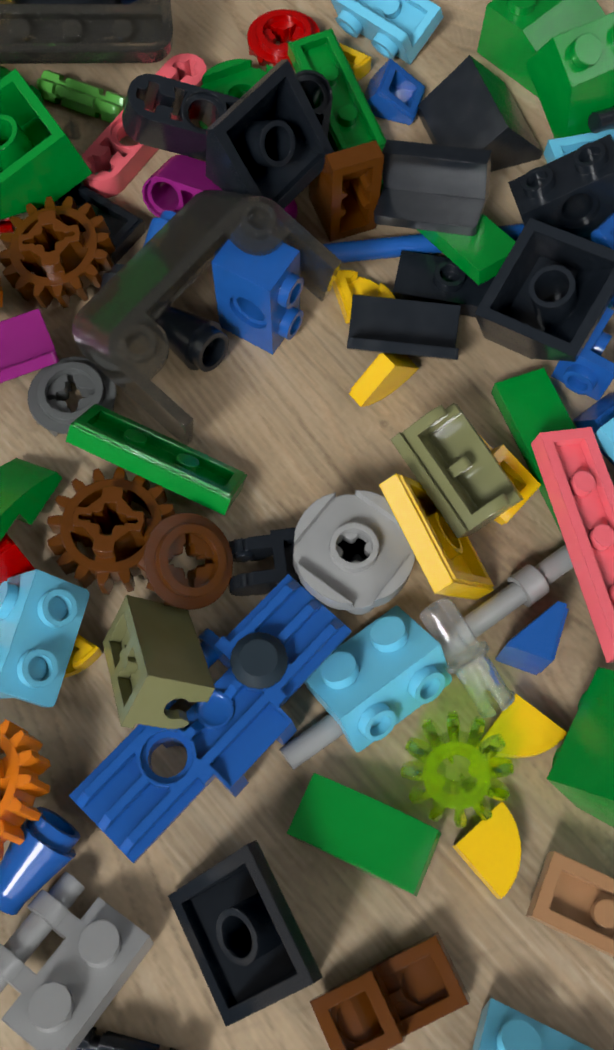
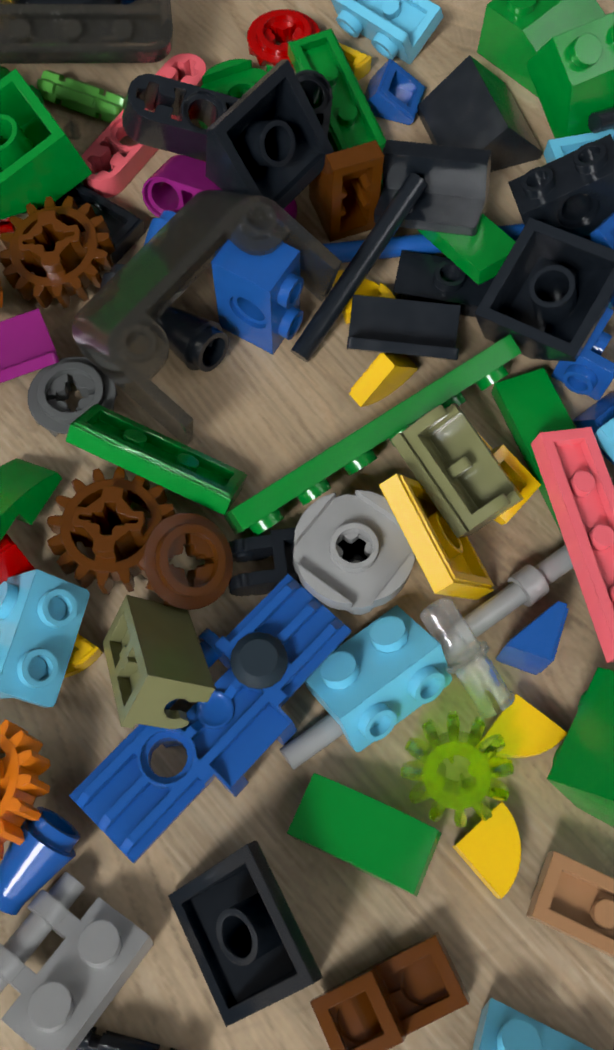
(356, 450): none -> green plate
(359, 267): none -> black bar

